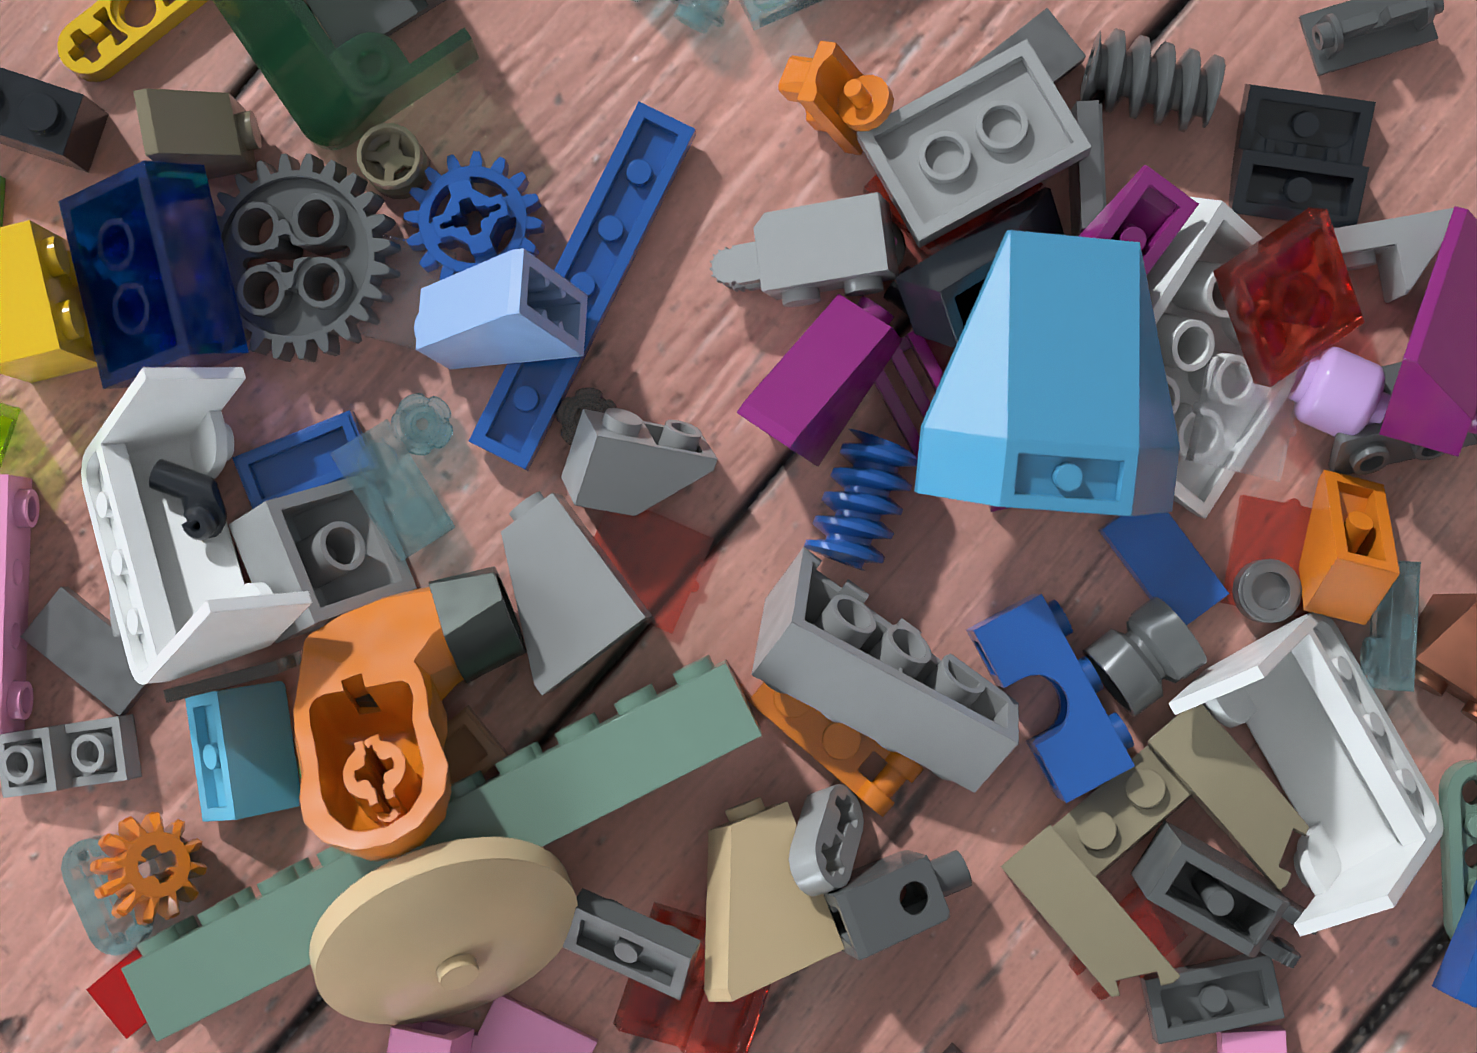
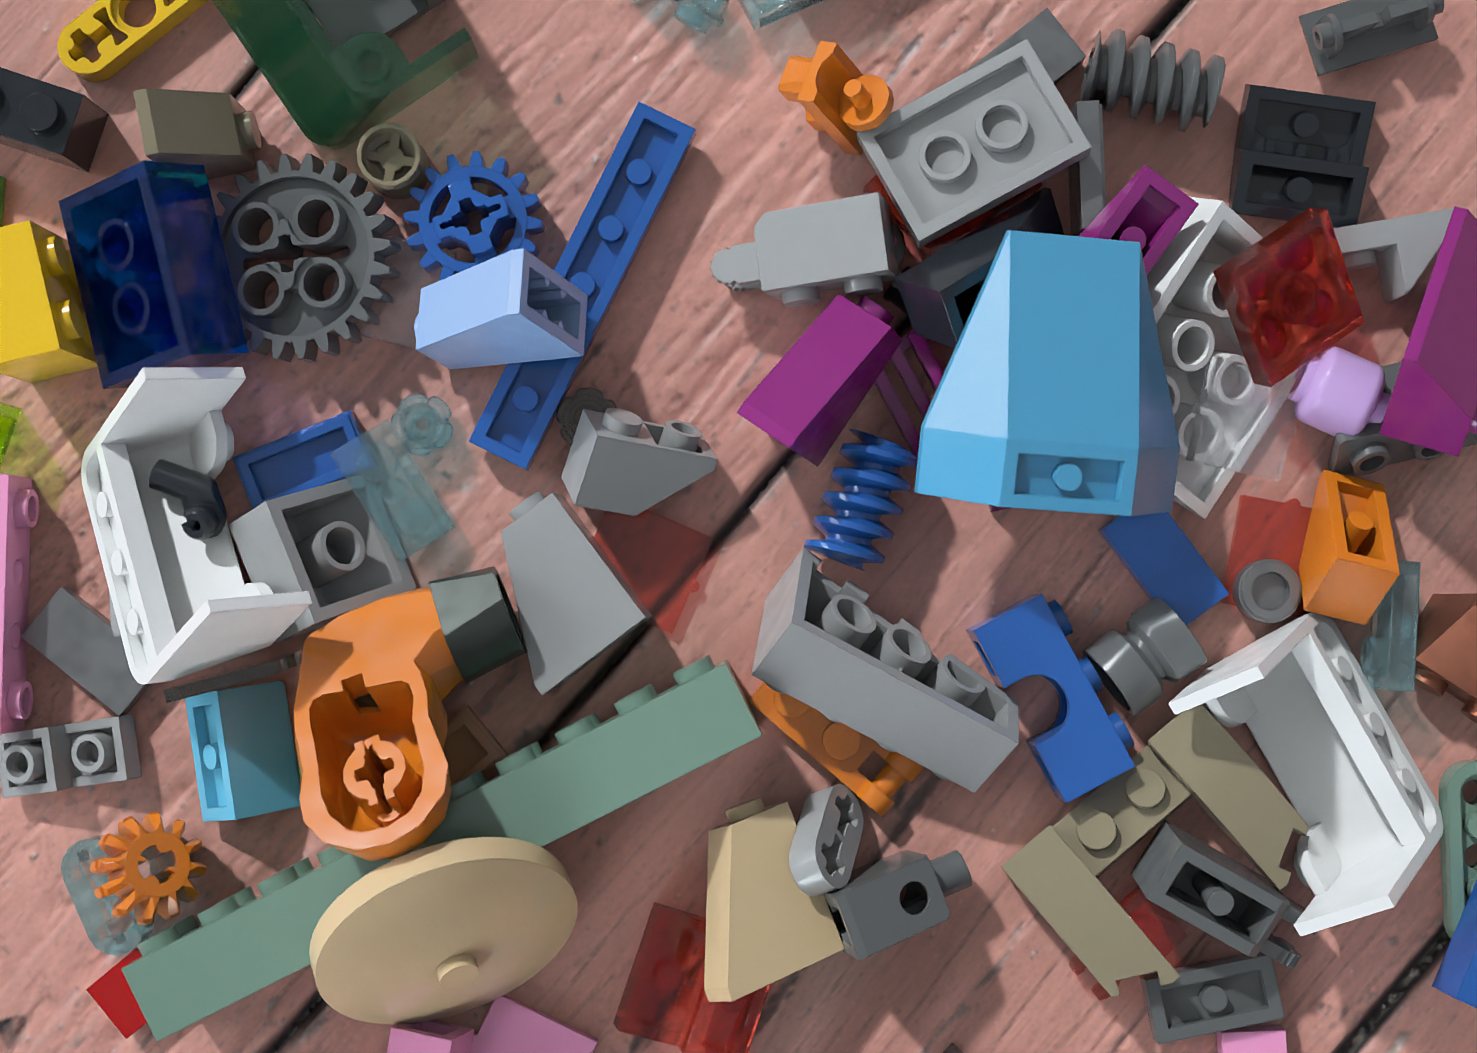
(632, 944): dark grey plate -> none

